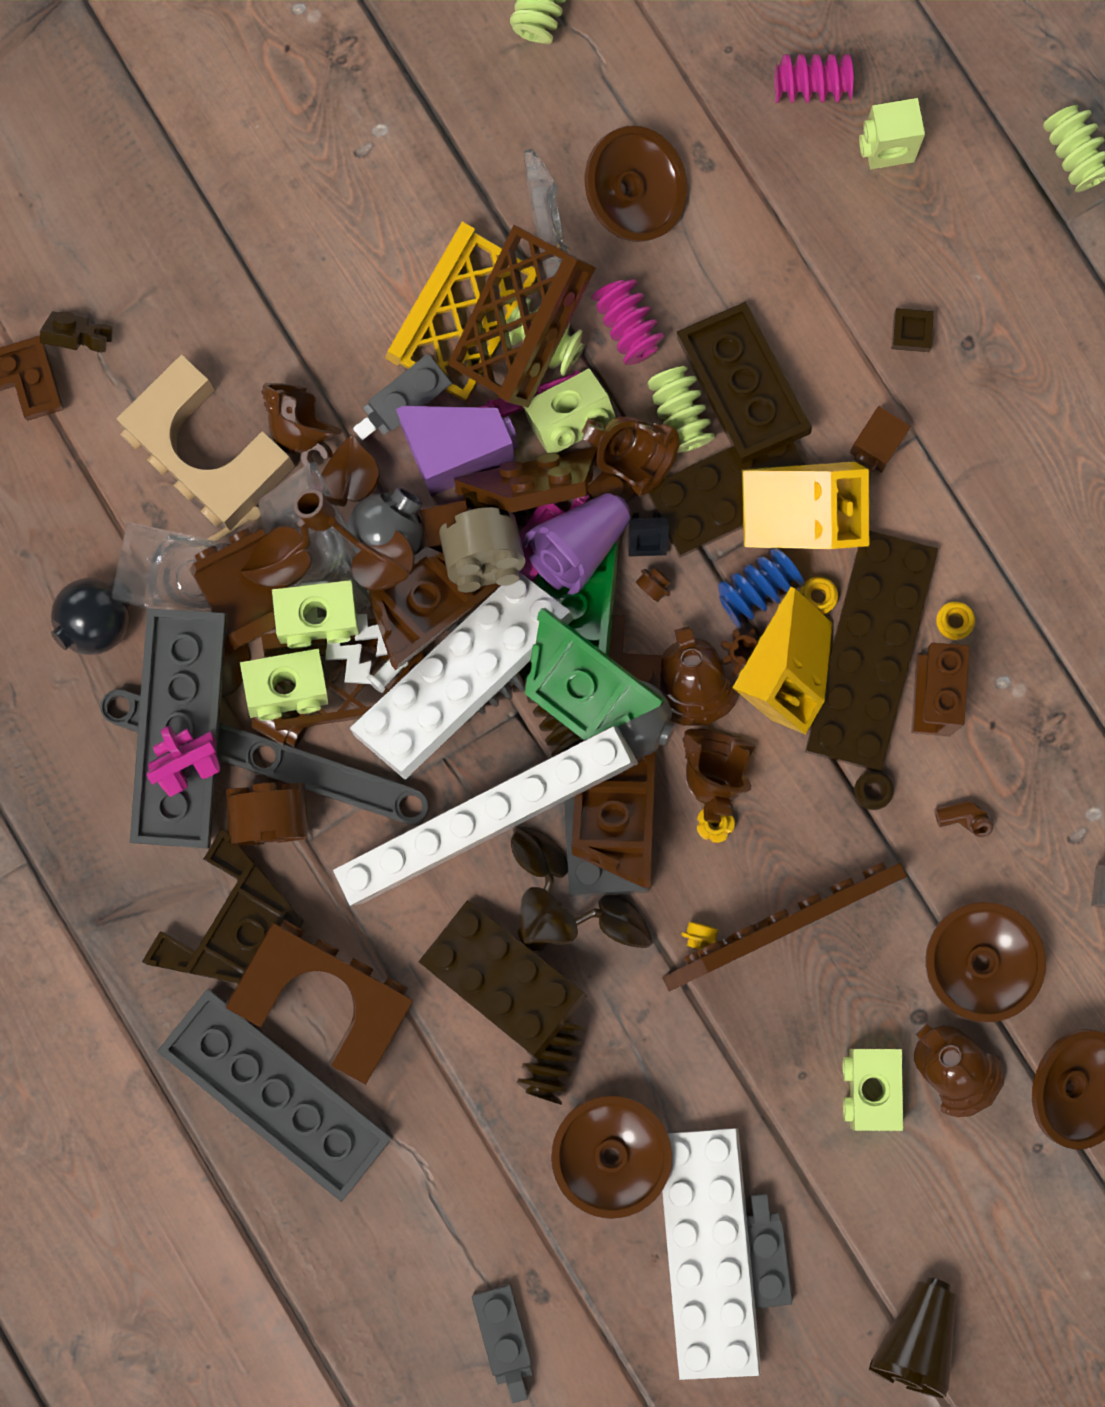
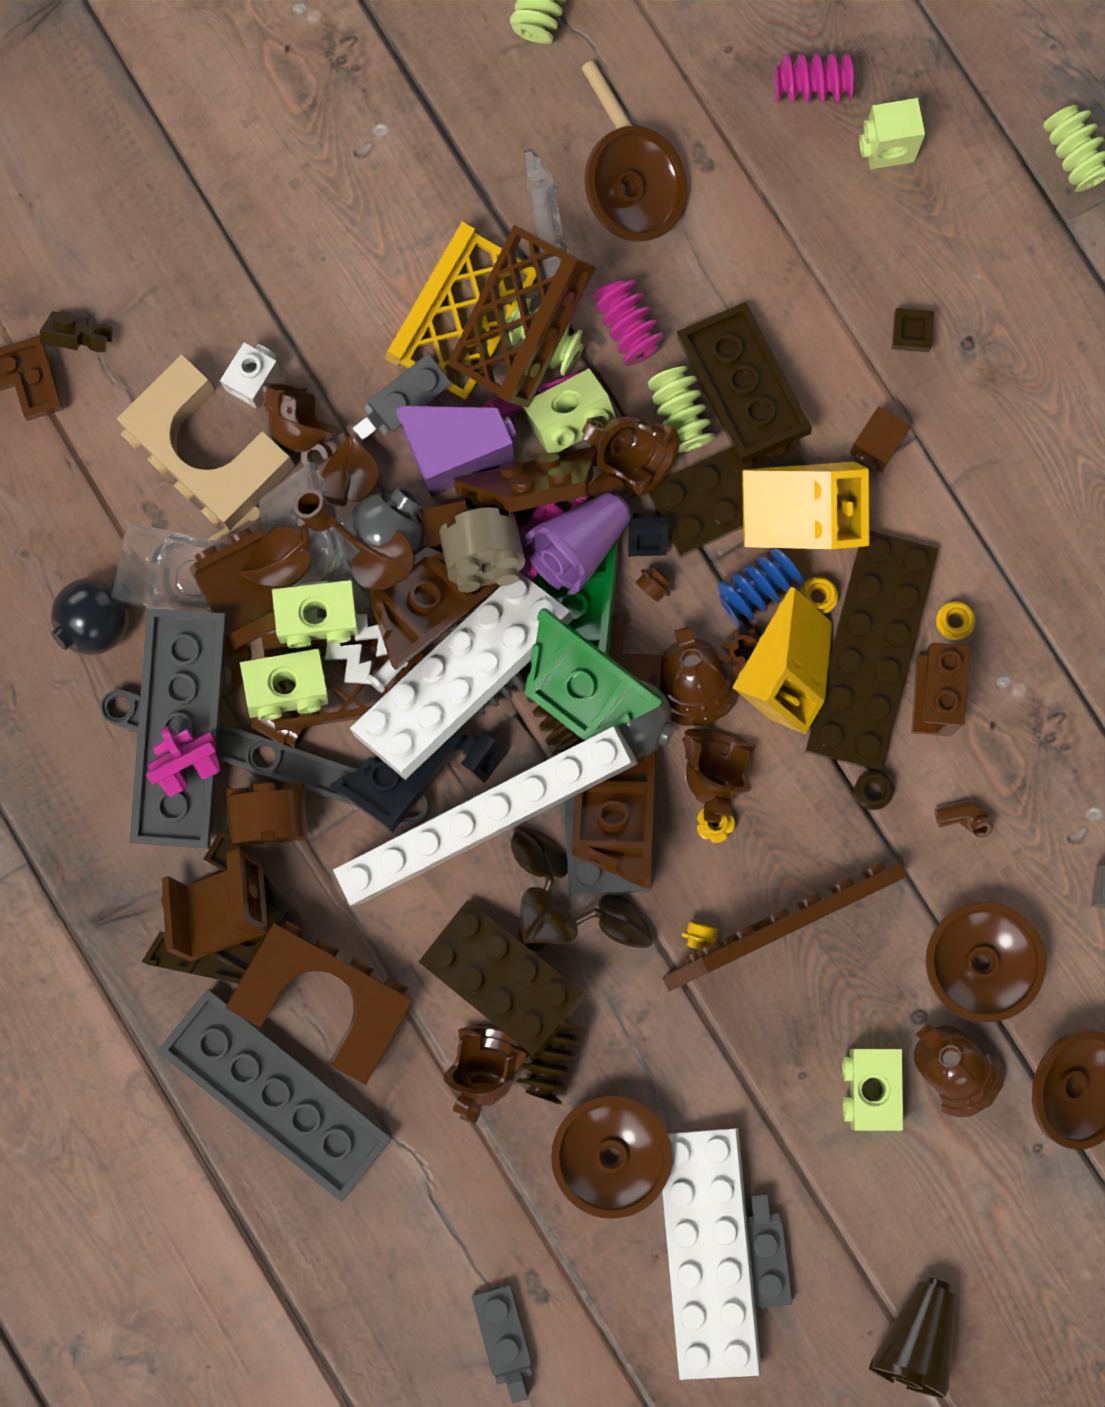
(216, 909): none -> reddish brown panel
(249, 373): none -> white brick
(386, 794): none -> black wing
(482, 756): none -> black tile
(483, 1069): none -> reddish brown helmet
(605, 95): none -> tan bar

